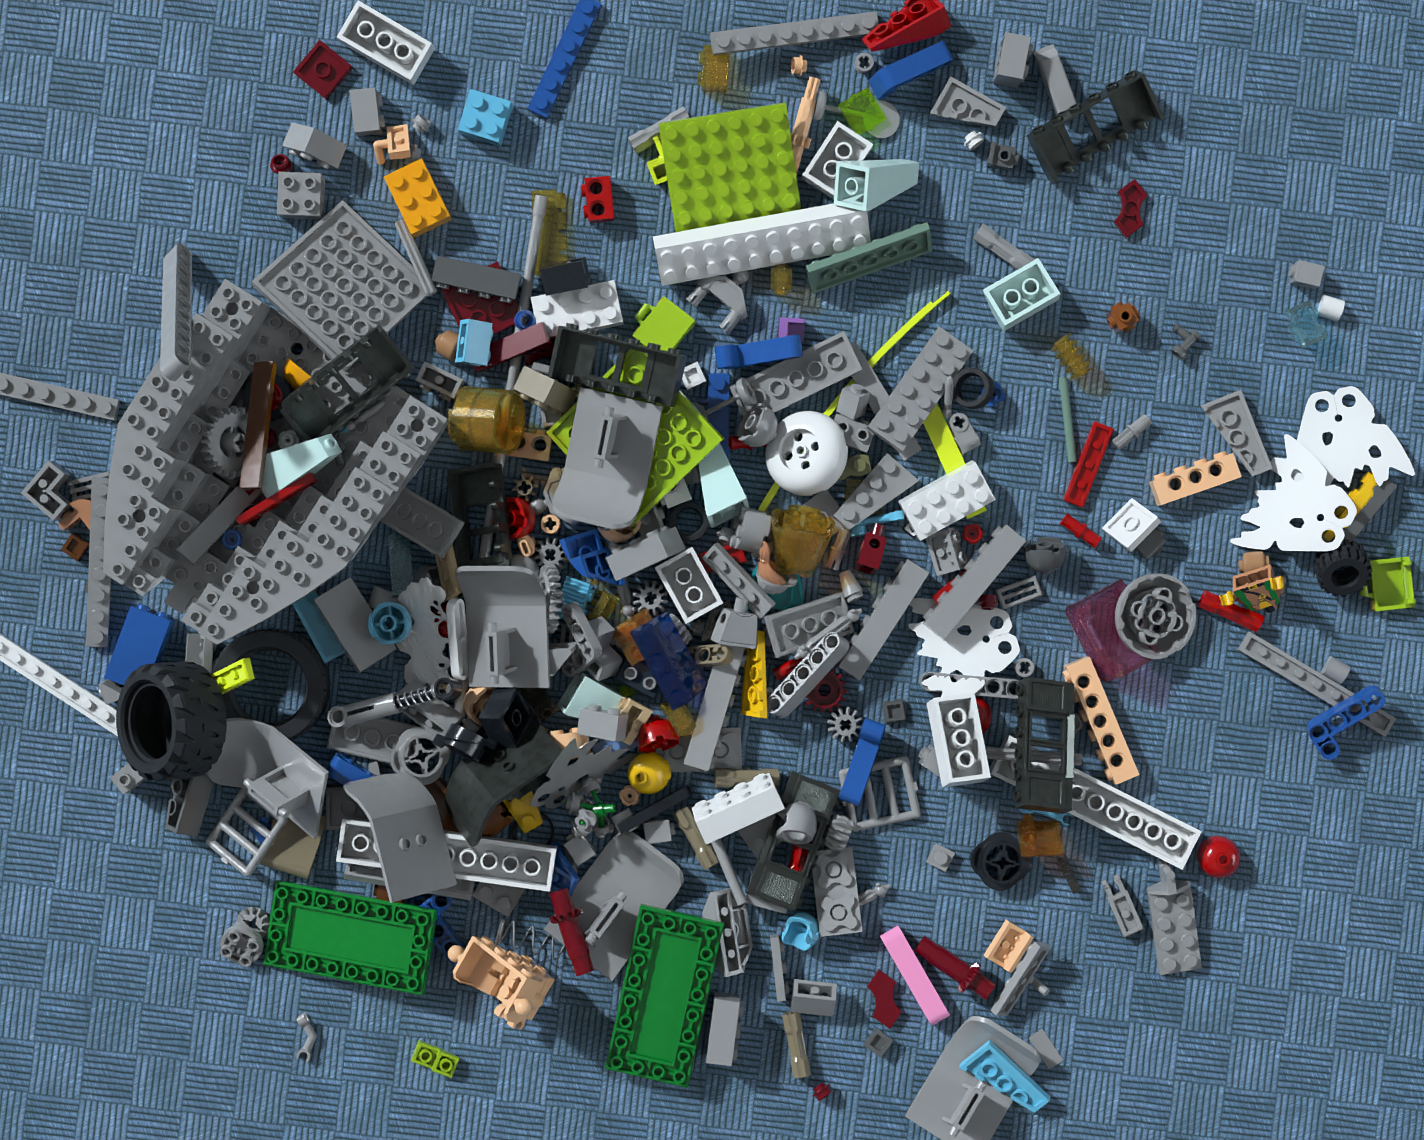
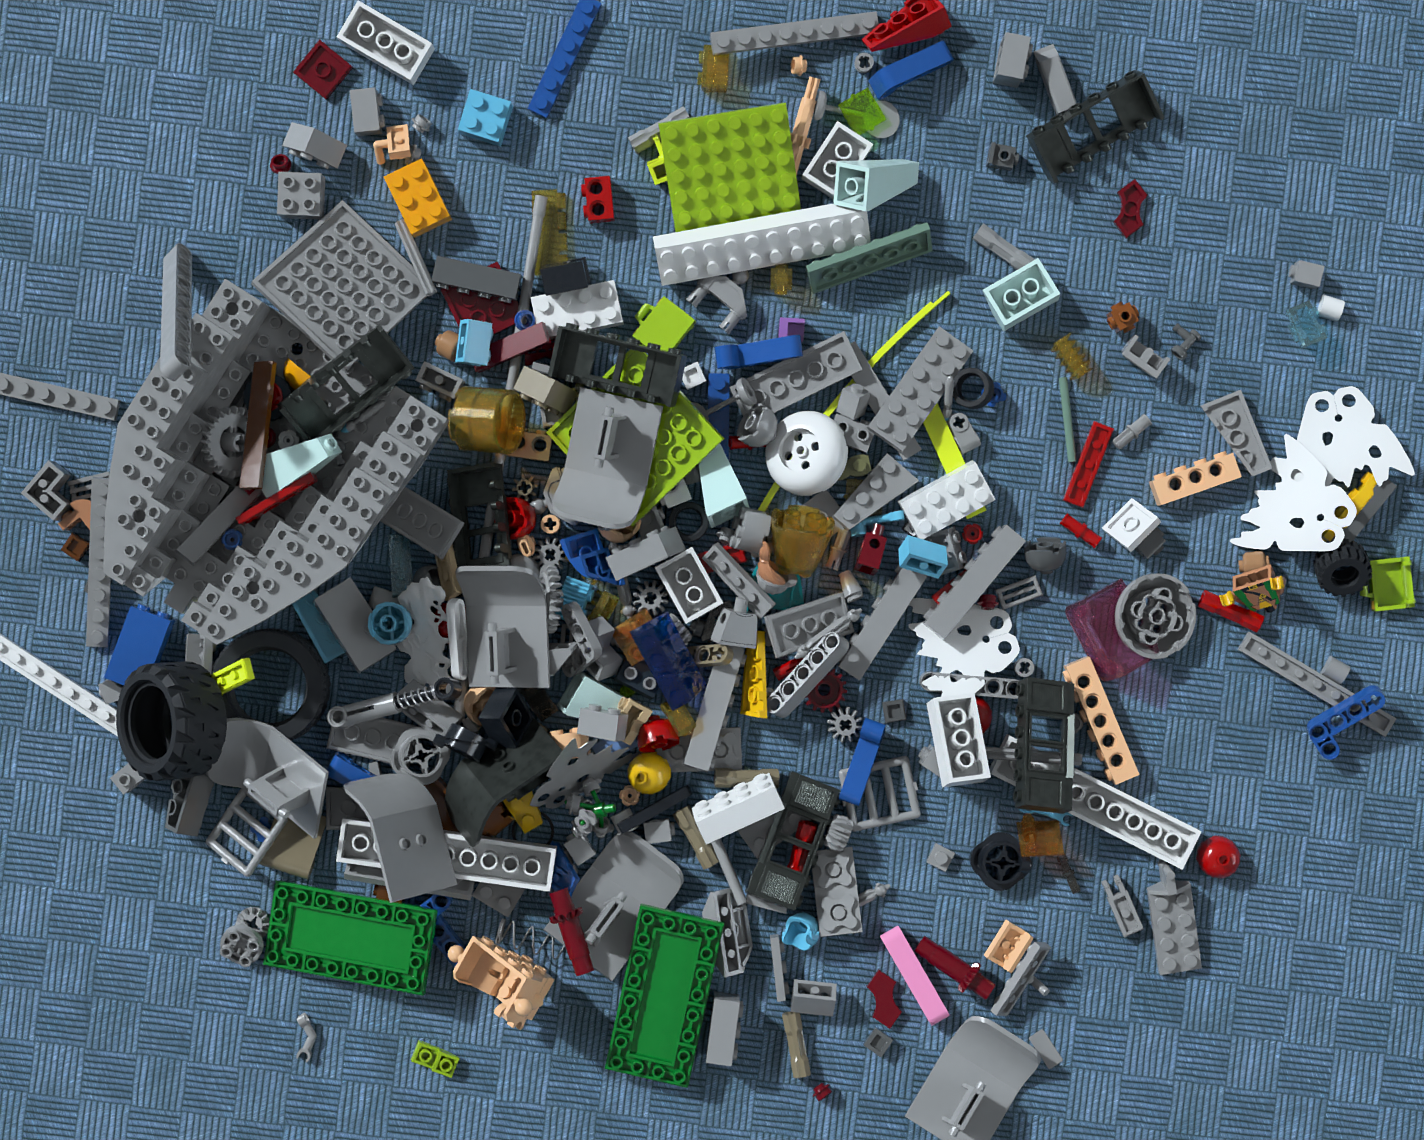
(799, 823): light grey piece -> none
(923, 556): none -> medium azure brick
(967, 105): light grey wing -> none
(973, 140): white plate -> none
(999, 1070): medium azure wing -> none
(1144, 357): none -> light grey window

